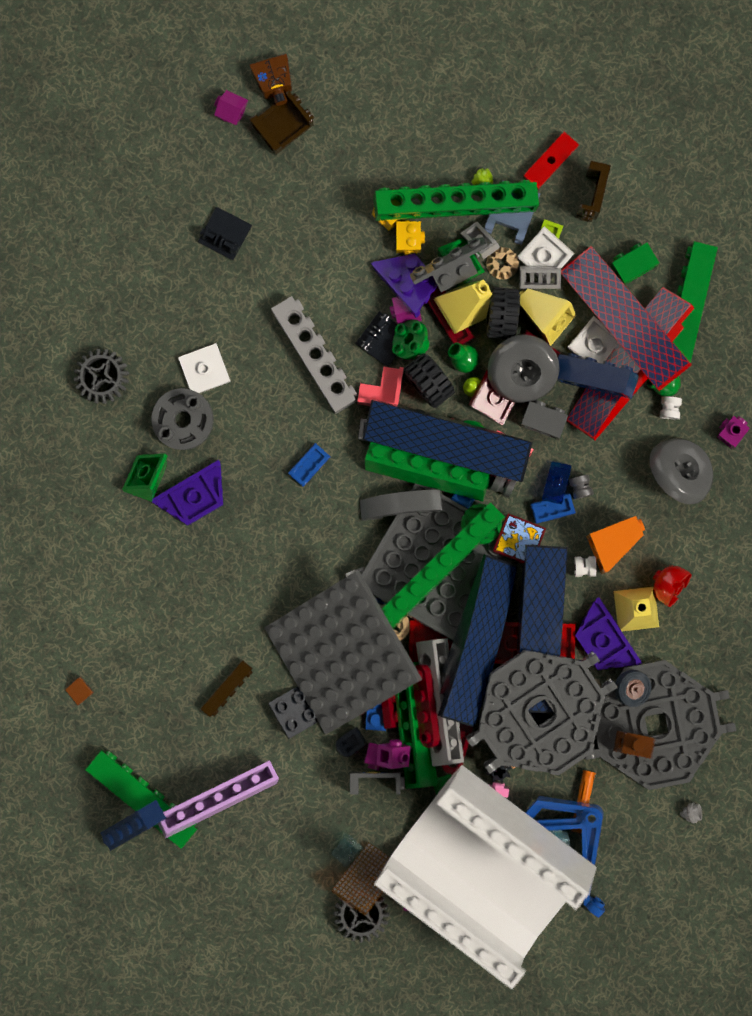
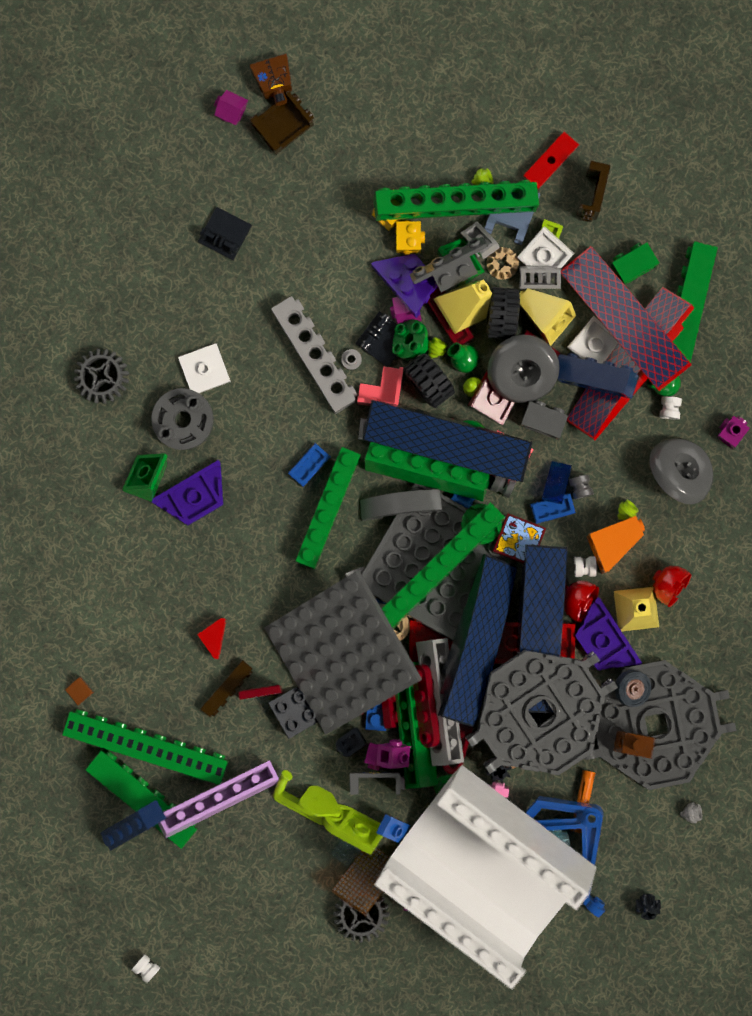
(145, 747): none -> green brick
(145, 968): none -> white wheel
(213, 637): none -> red slope
(260, 692): none -> dark red tile
(328, 508): none -> green brick
(338, 819): none -> lime plate
(351, 366): none -> light grey plate
(393, 828): none -> blue plate
(436, 347): none -> lime plate
(579, 598): none -> red cylinder
(627, 510): none -> lime plate
(648, 906): none -> black gear

